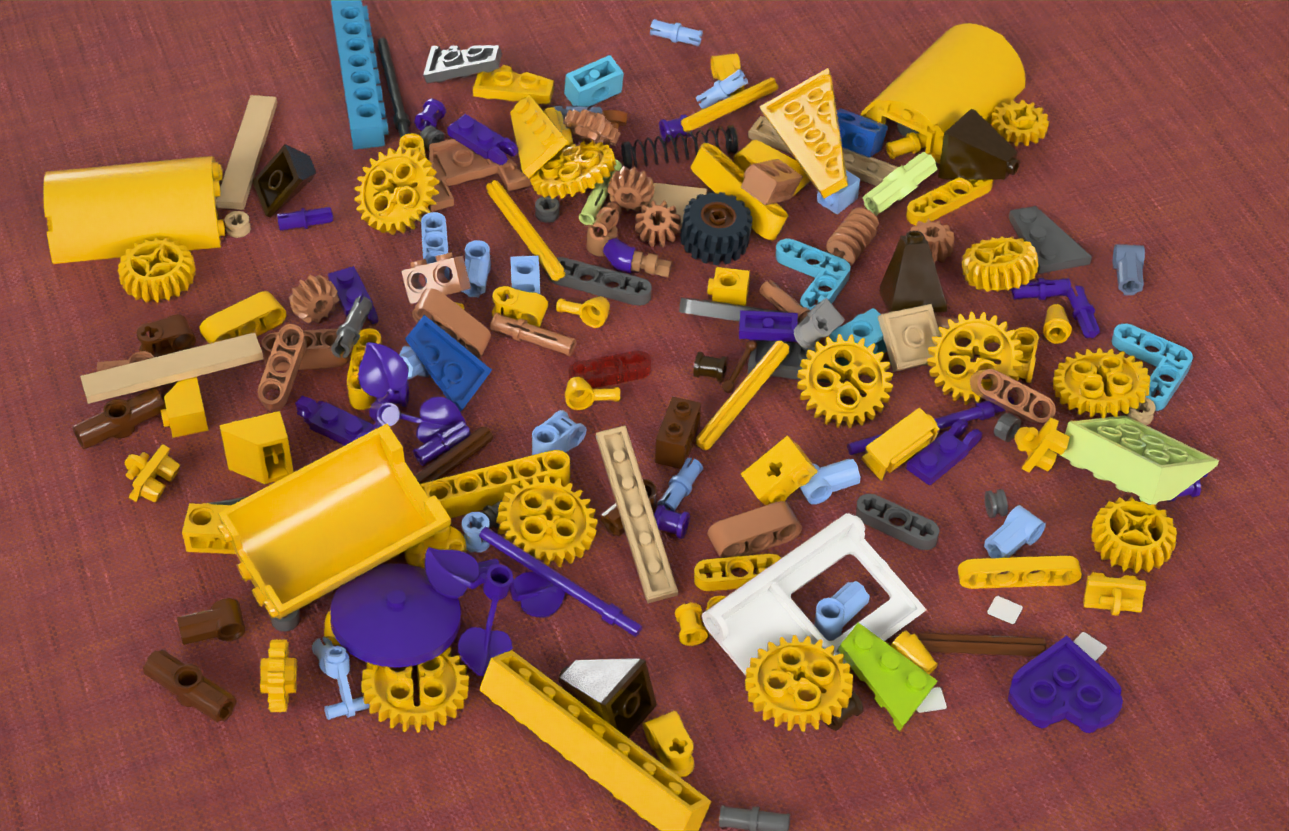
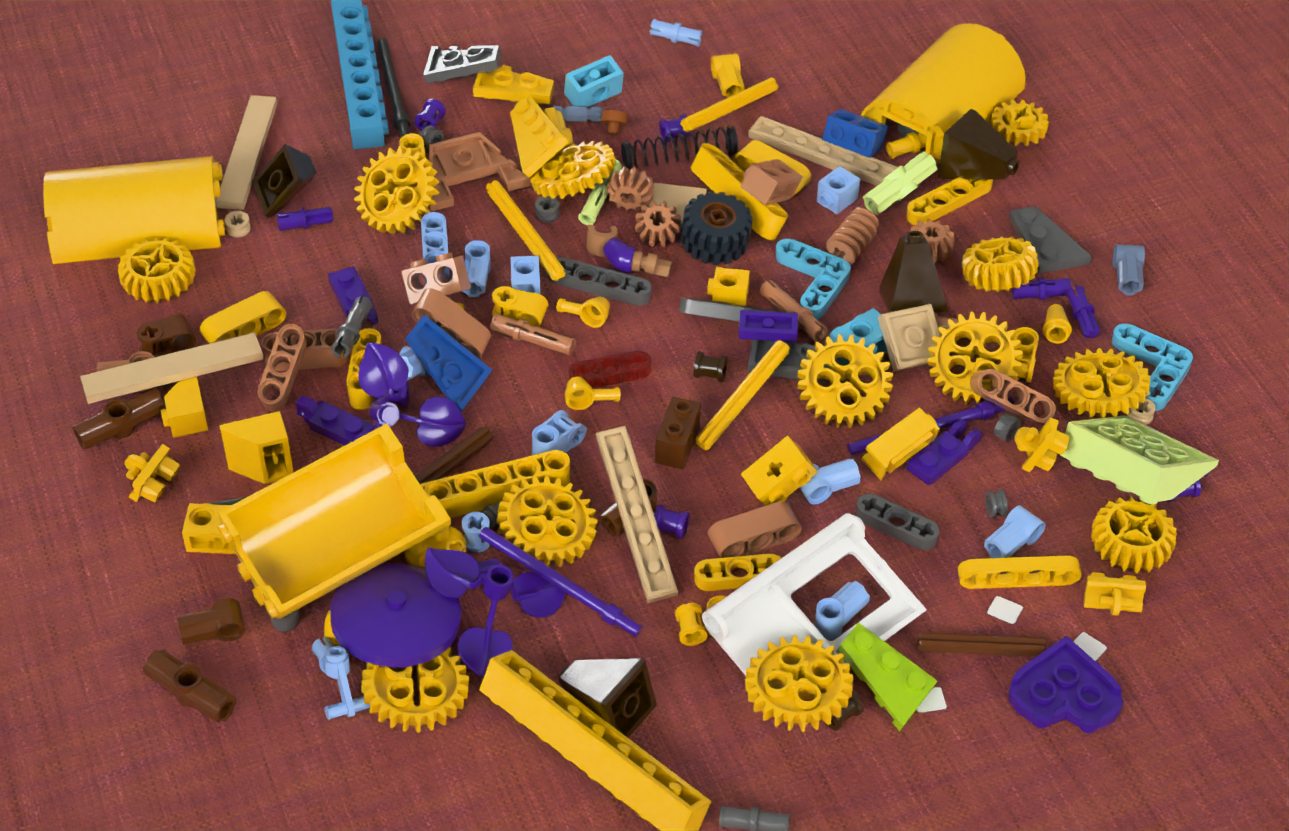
(278, 676): yellow gear -> none
(313, 298): nougat gear -> none
(441, 443): dark purple axle -> none
(482, 139): dark purple hinge -> none
(591, 127): nougat gear -> none
(602, 216): nougat pin -> none
(671, 743): yellow piece -> none
(681, 484): medium blue pin -> none
(722, 89): light blue pin -> none
(728, 385): reddish brown hinge -> none
(810, 130): yellow wing -> none
(817, 324): light grey piece -> none
(914, 650): yellow cone -> none

